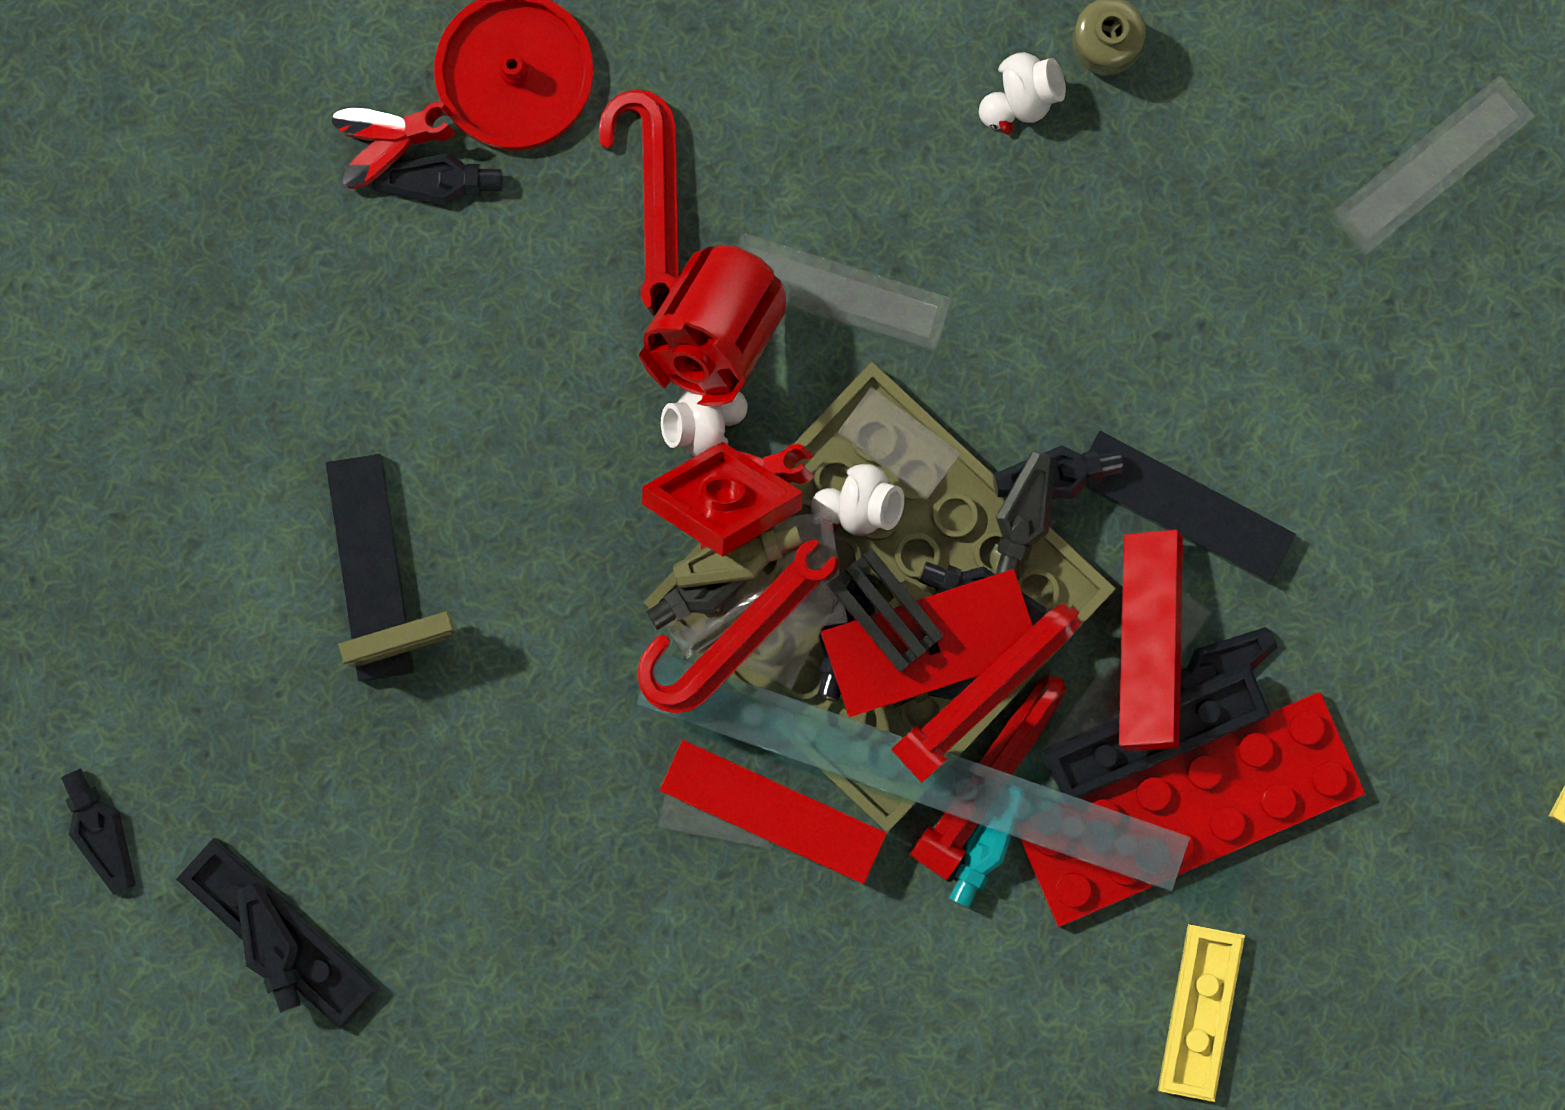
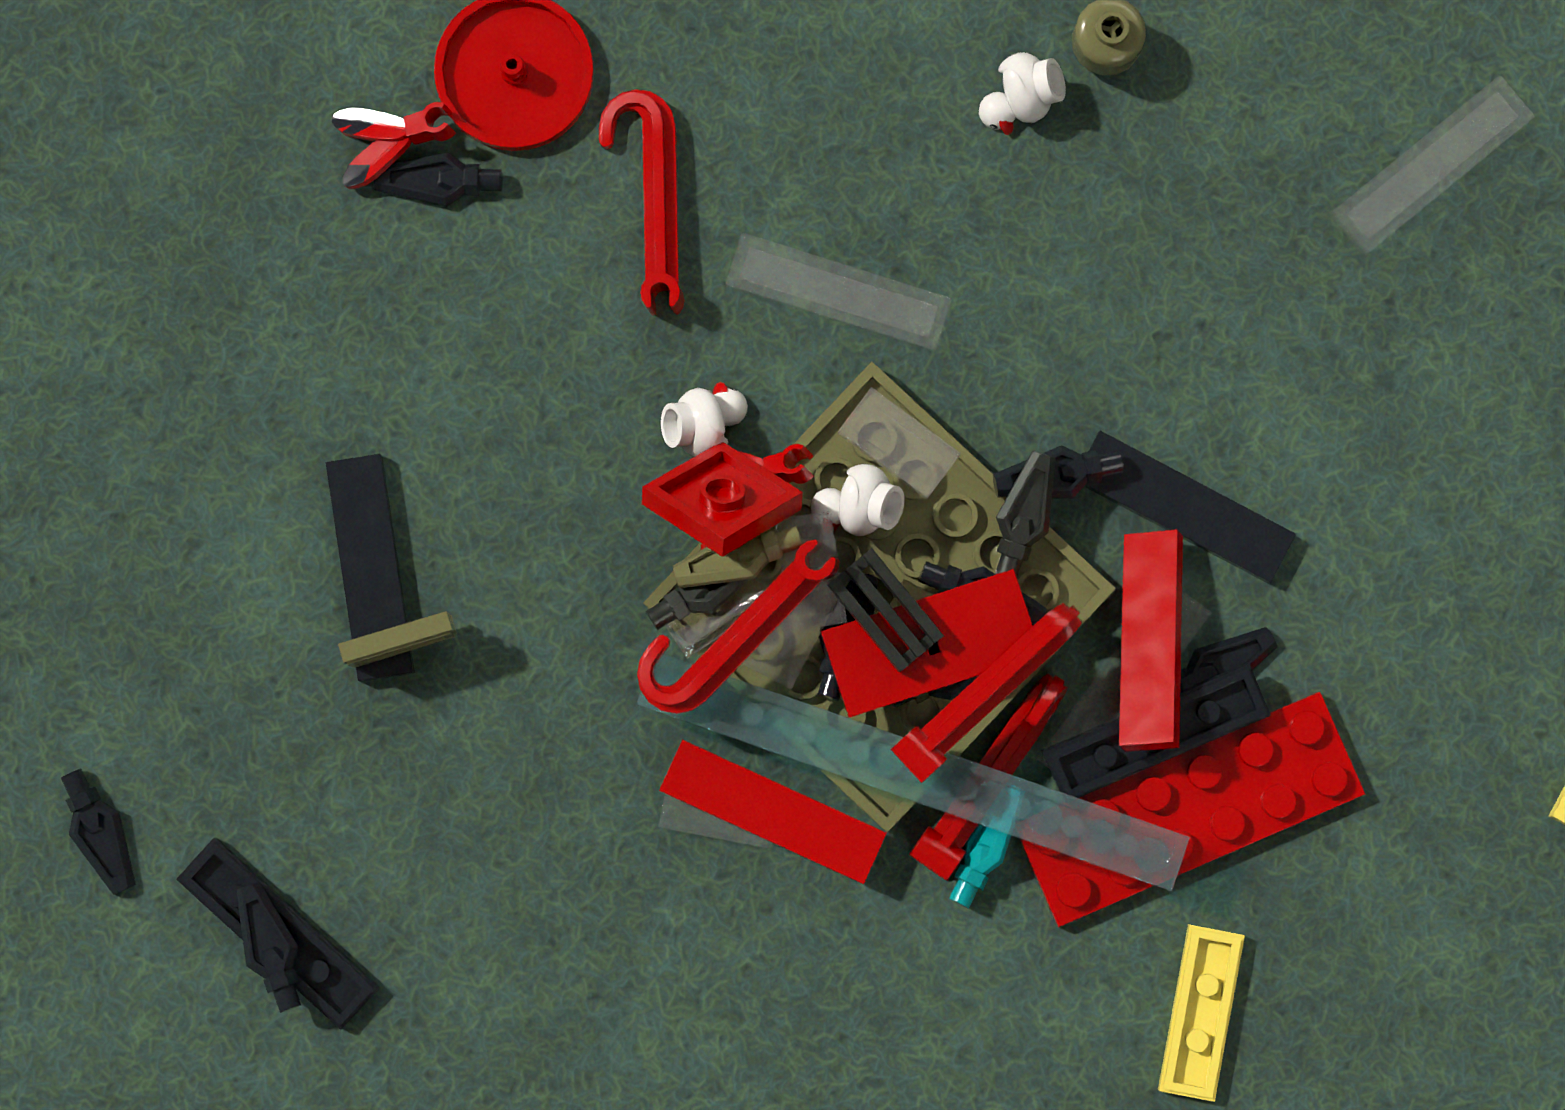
(714, 324): red cylinder -> none

